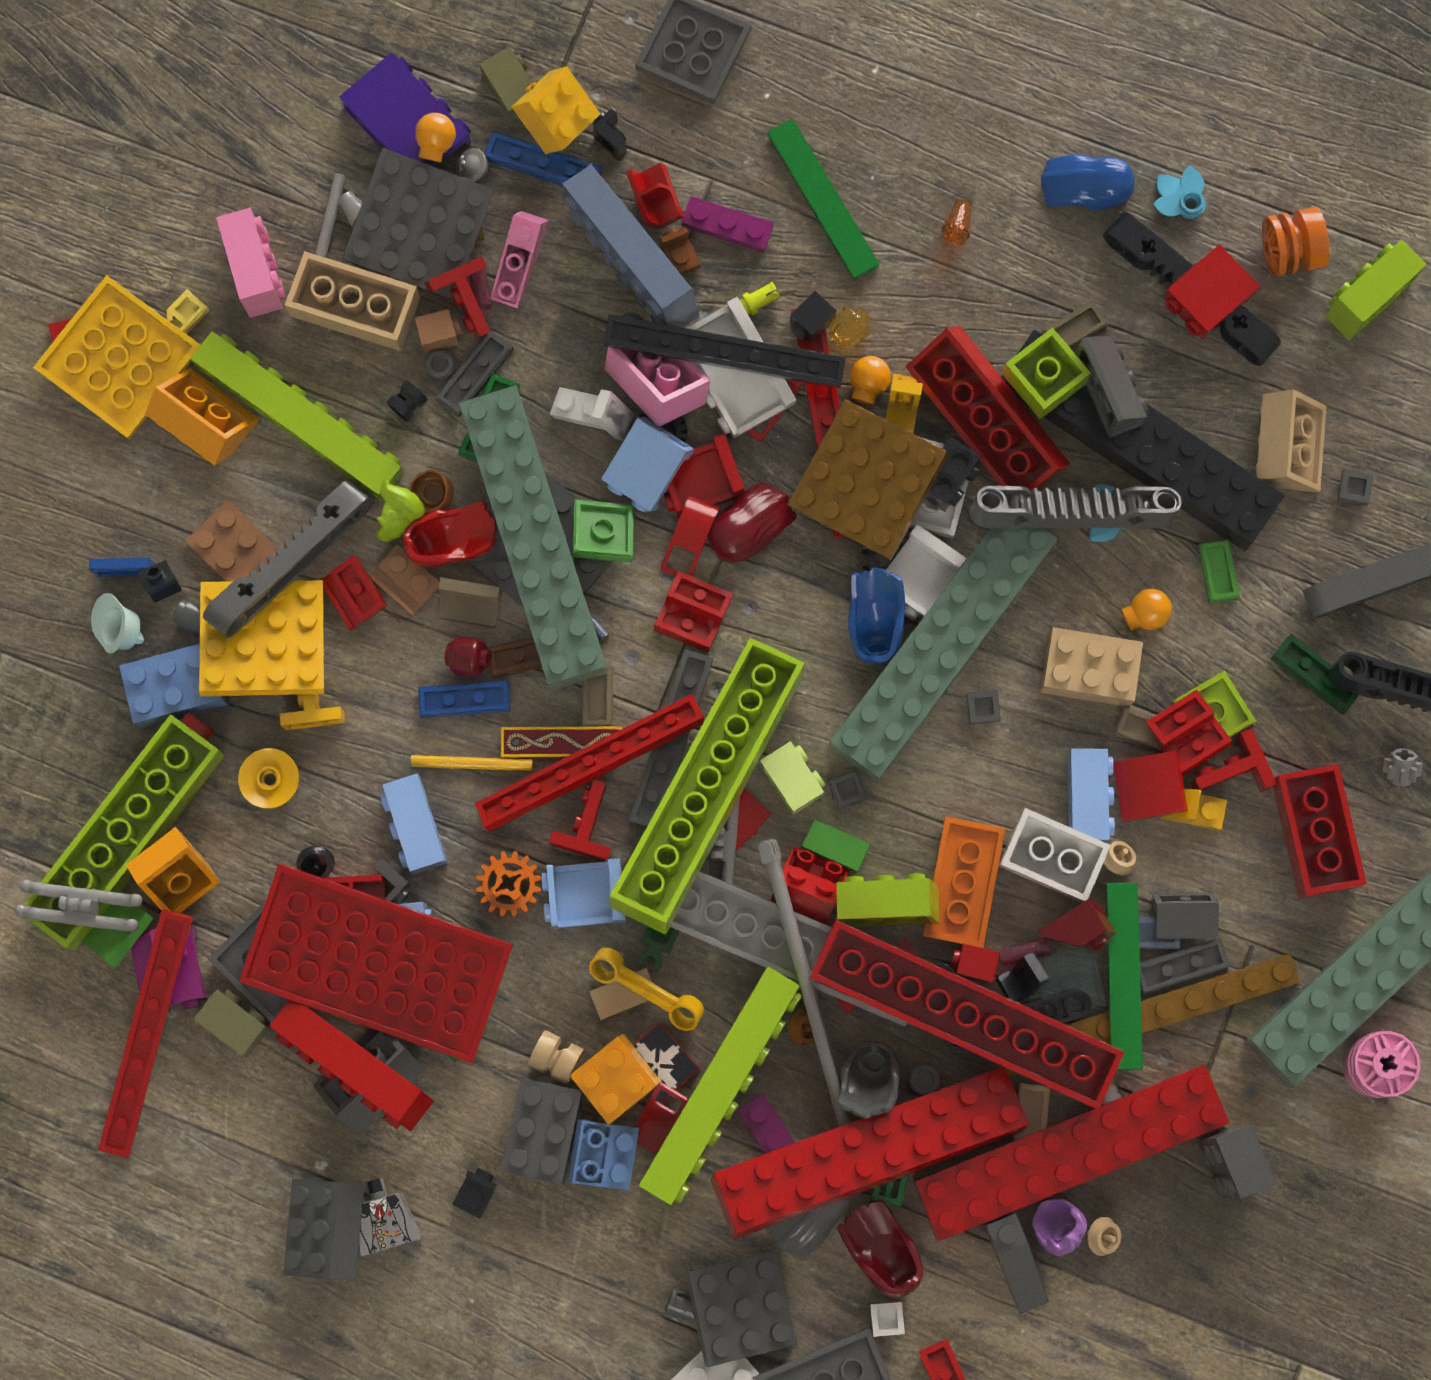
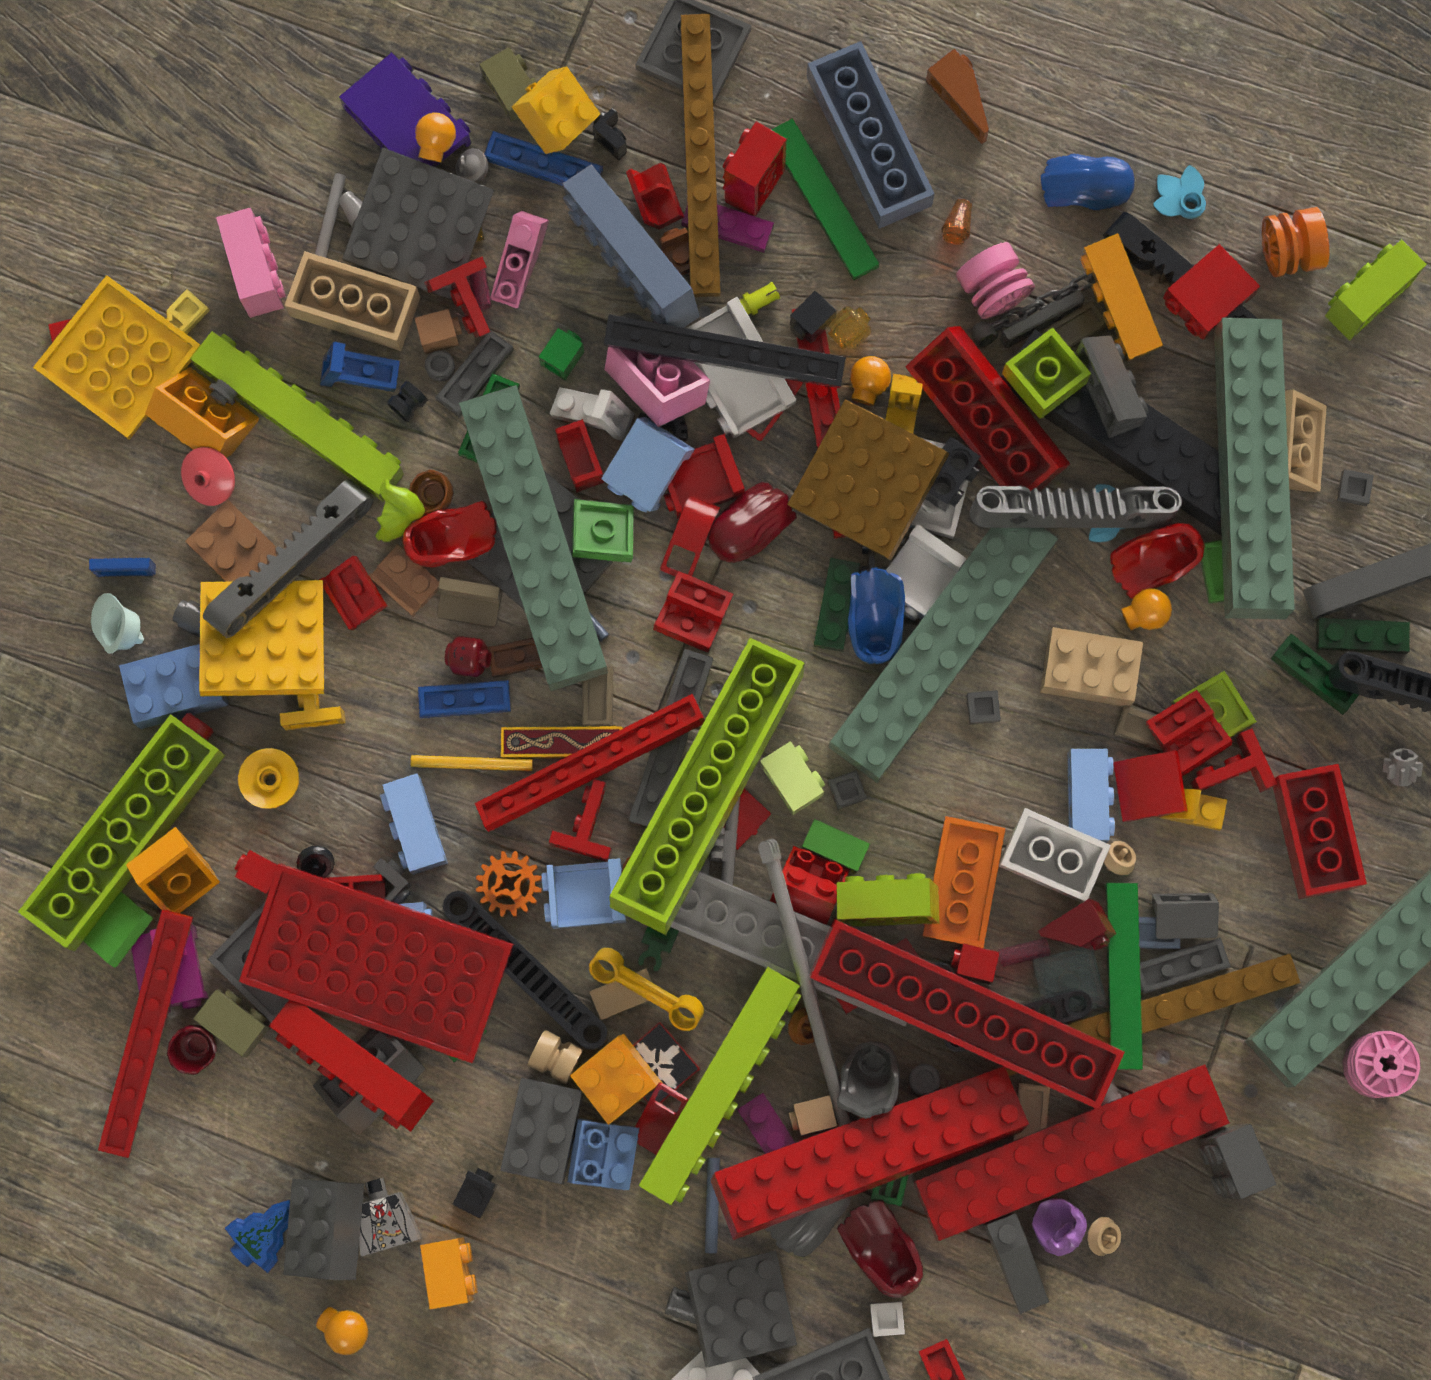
(79, 905): light grey piece -> none
(159, 581): black bracket -> none
(191, 1049): none -> dark red hair
(216, 472): none -> coral dish
(222, 393): none -> dark grey plate
(256, 871): none -> red brick
(260, 1236): none -> blue rock
(343, 1330): none -> light orange piece
(358, 369): none -> blue bracket
(448, 1272): none -> light orange brick
(531, 974): none -> black gear
(562, 353): none -> green brick
(579, 455): none -> red panel
(700, 155): none -> pearl gold plate
(712, 1206): none -> sand blue bar
(754, 168): none -> red brick
(813, 1116): none -> tan brick
(835, 605): none -> dark green plate
(870, 135): none -> sand blue brick
(957, 86): none -> dark orange slope
(986, 333): none -> dark grey piece
(994, 281): none -> bright pink wheel
(1023, 979): black bracket -> none
(1042, 319): none -> dark grey tile
(1122, 297): none -> light orange brick
(1157, 557): none -> red hair
(1253, 469): none -> sand green brick
(1363, 635): none -> dark green plate

